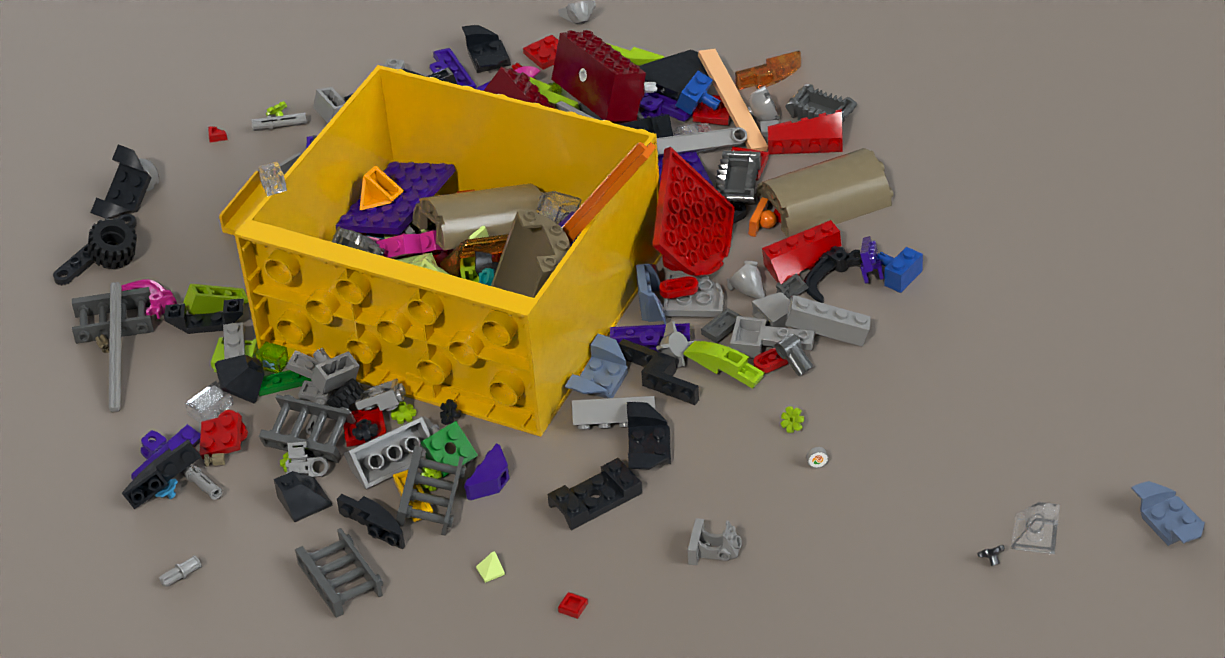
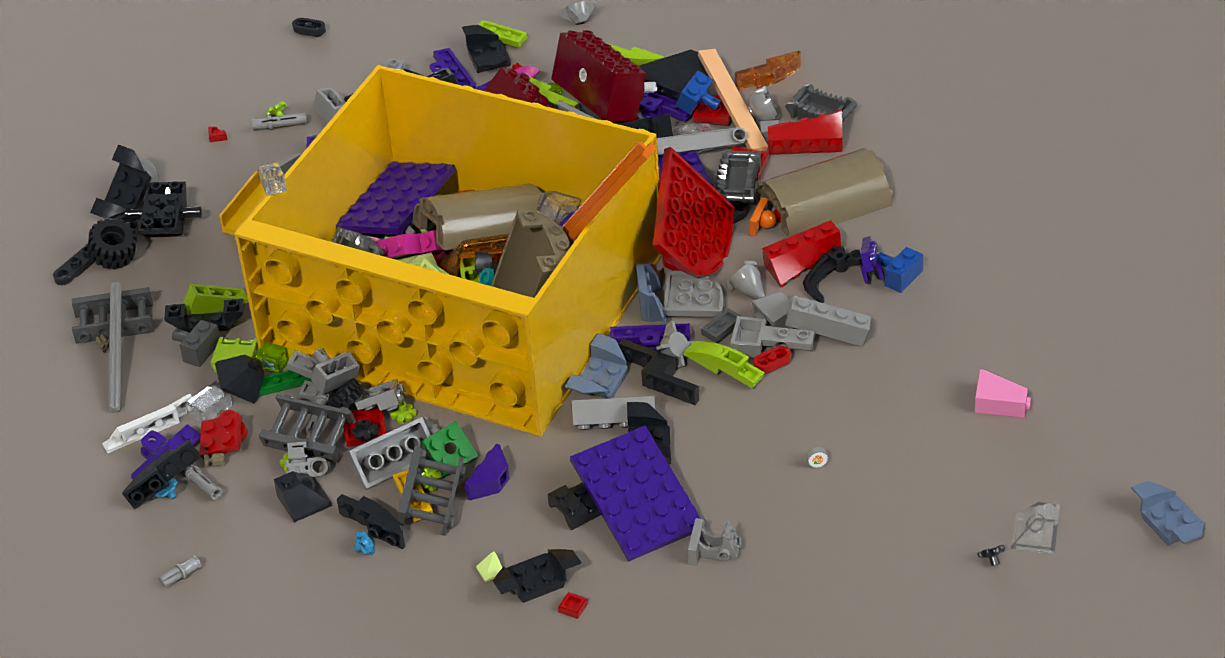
(140, 427): none -> white wedge
(159, 296): dark pink piece -> none
(163, 209): none -> black slope
(197, 344): none -> dark grey brick
(234, 340): light grey plate -> none
(309, 26): none -> black plate
(326, 587): dark grey fence -> none
(364, 543): none -> dark azure plant
(378, 189): light orange slope -> none
(449, 412): black plant -> none
(481, 232): yellowish green slope -> none
(506, 35): none -> lime plate
(537, 575): none -> black piece
(542, 51): red plate -> none
(636, 492): none -> dark purple plate
(678, 287): red plate -> none
(791, 350): dark grey piece -> none
(792, 286): dark grey slope -> none
(792, 419): lime plant -> none
(1000, 396): none -> bright pink slope

